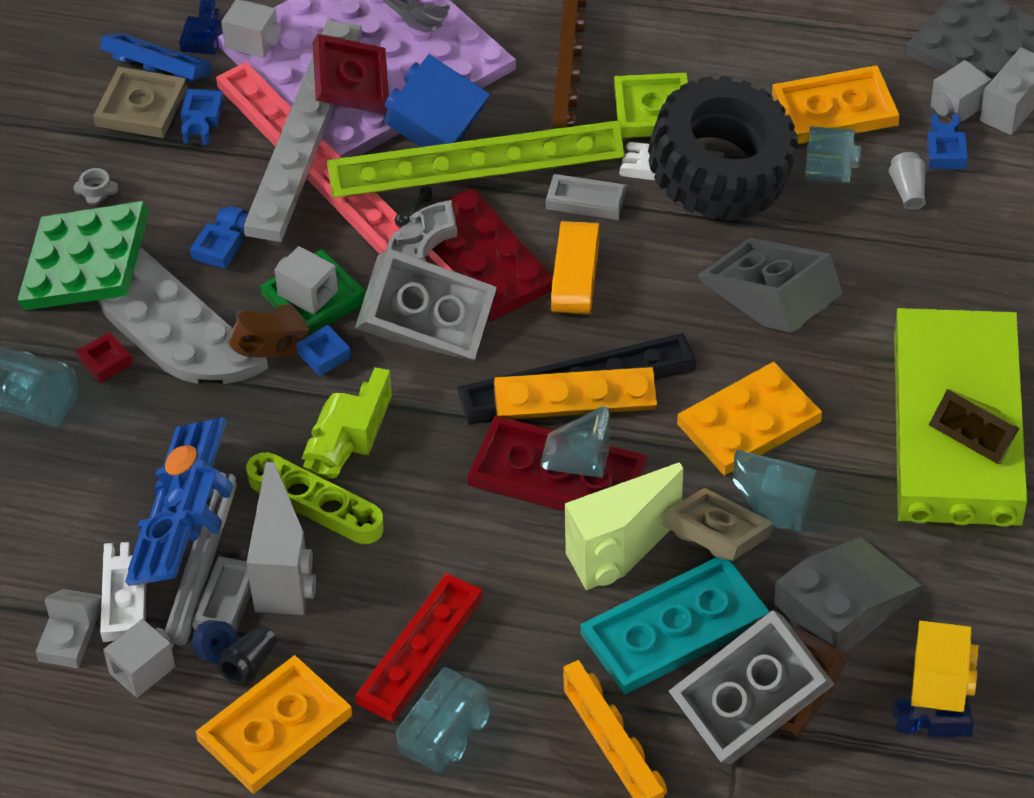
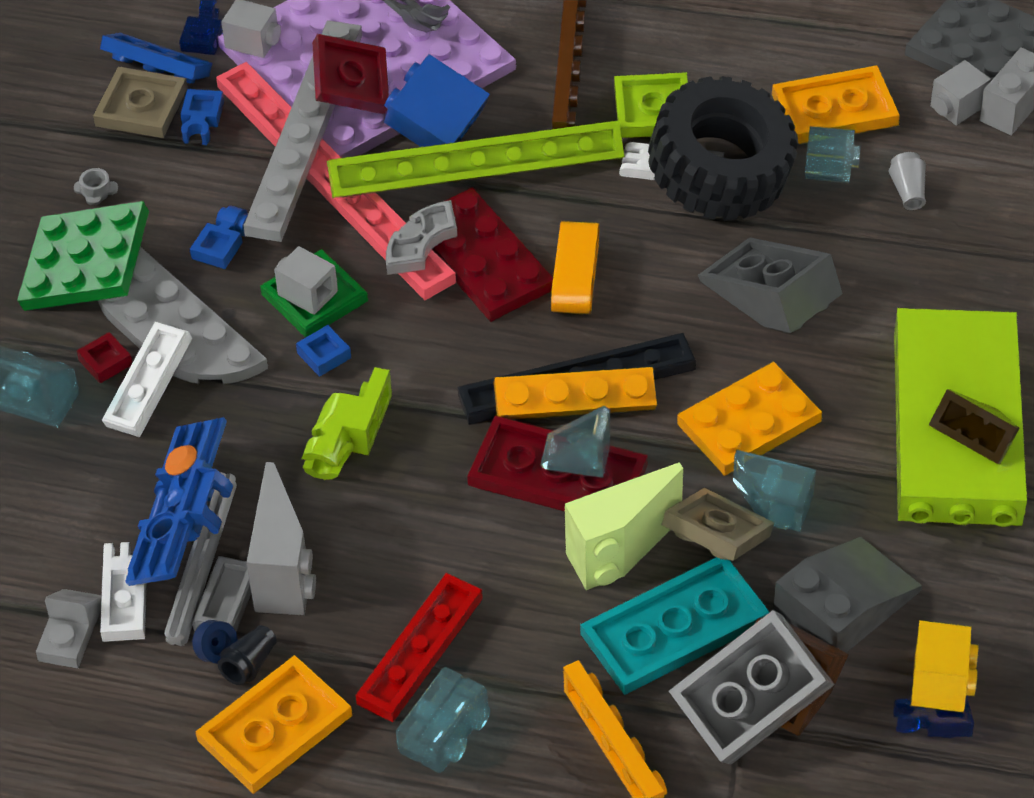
(140, 657): light grey brick -> none
(147, 379): none -> white tile
(267, 333): reddish brown leg -> none
(319, 492): lime beam -> none
(403, 218): black hinge -> none
(425, 306): light grey slope -> none
(586, 197): light grey tile -> none
(946, 145): blue plate -> none

